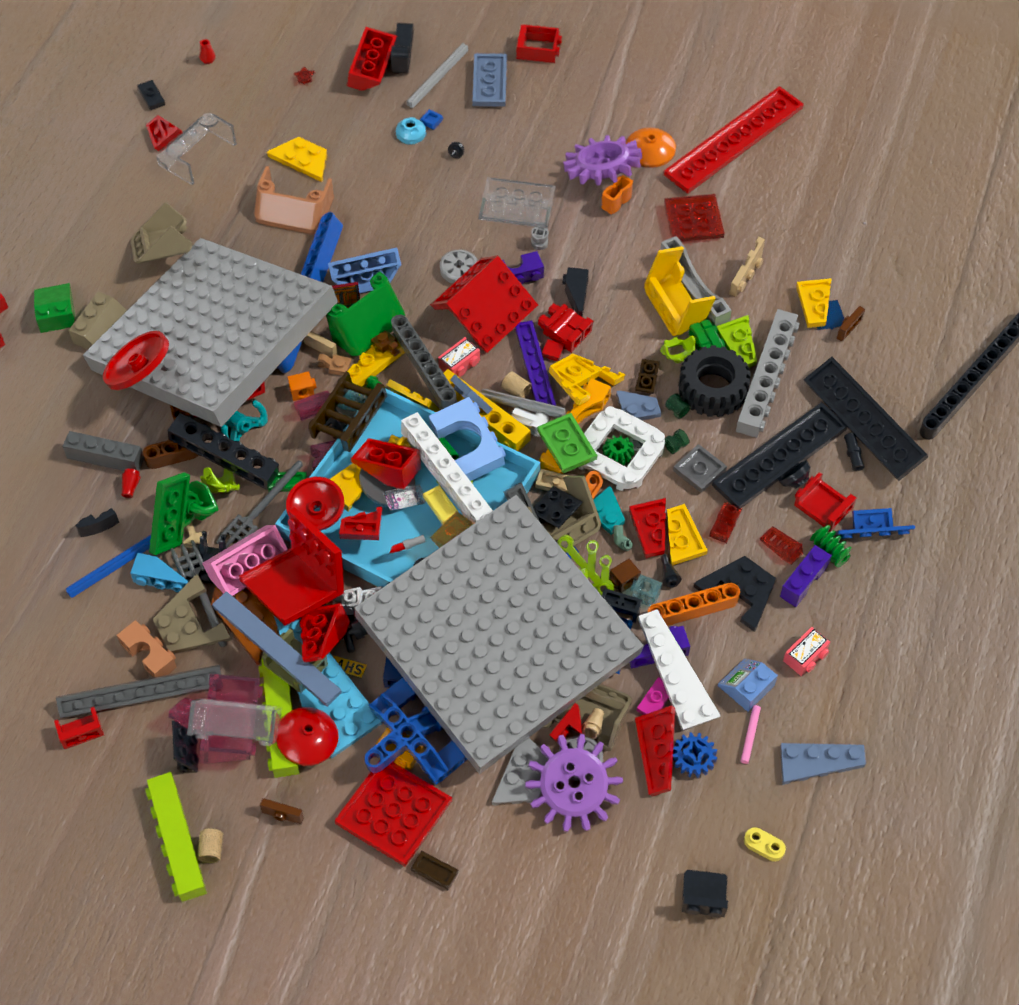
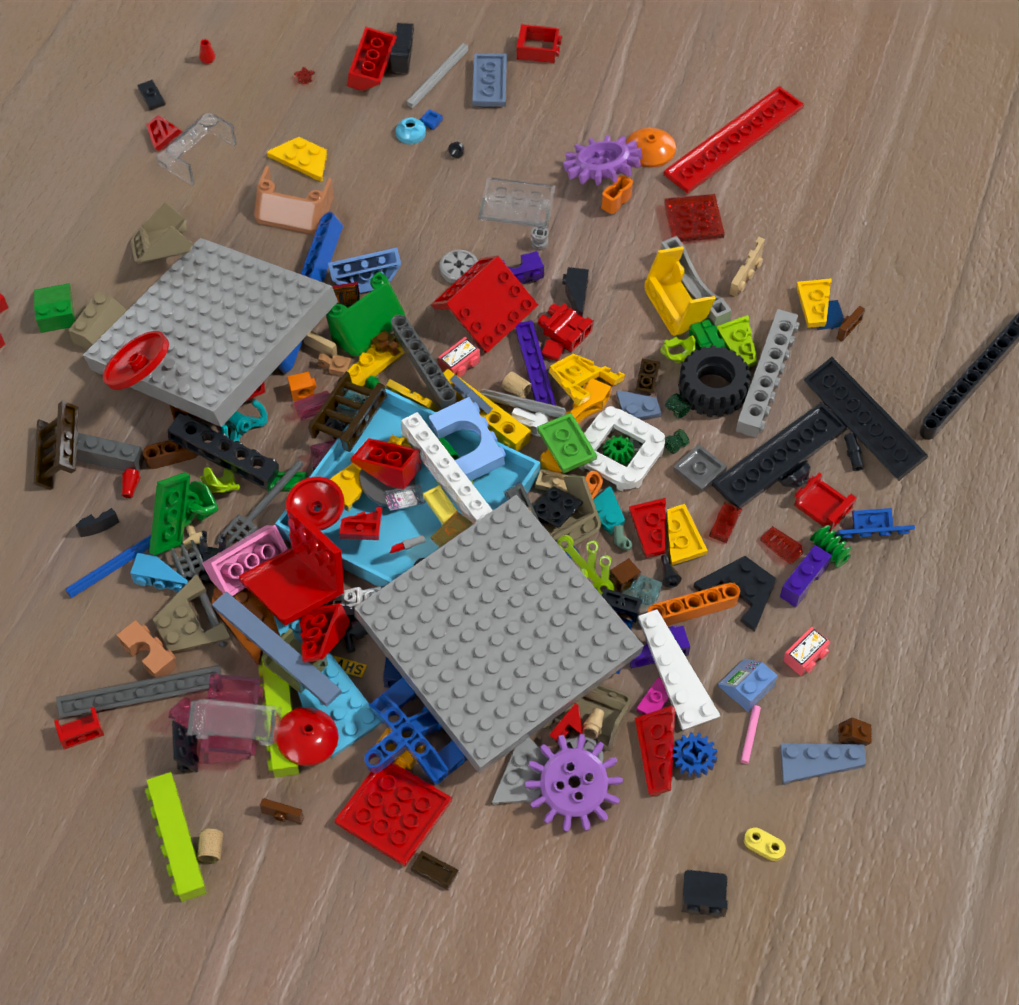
(66, 445): none -> dark brown fence
(855, 731): none -> reddish brown bracket

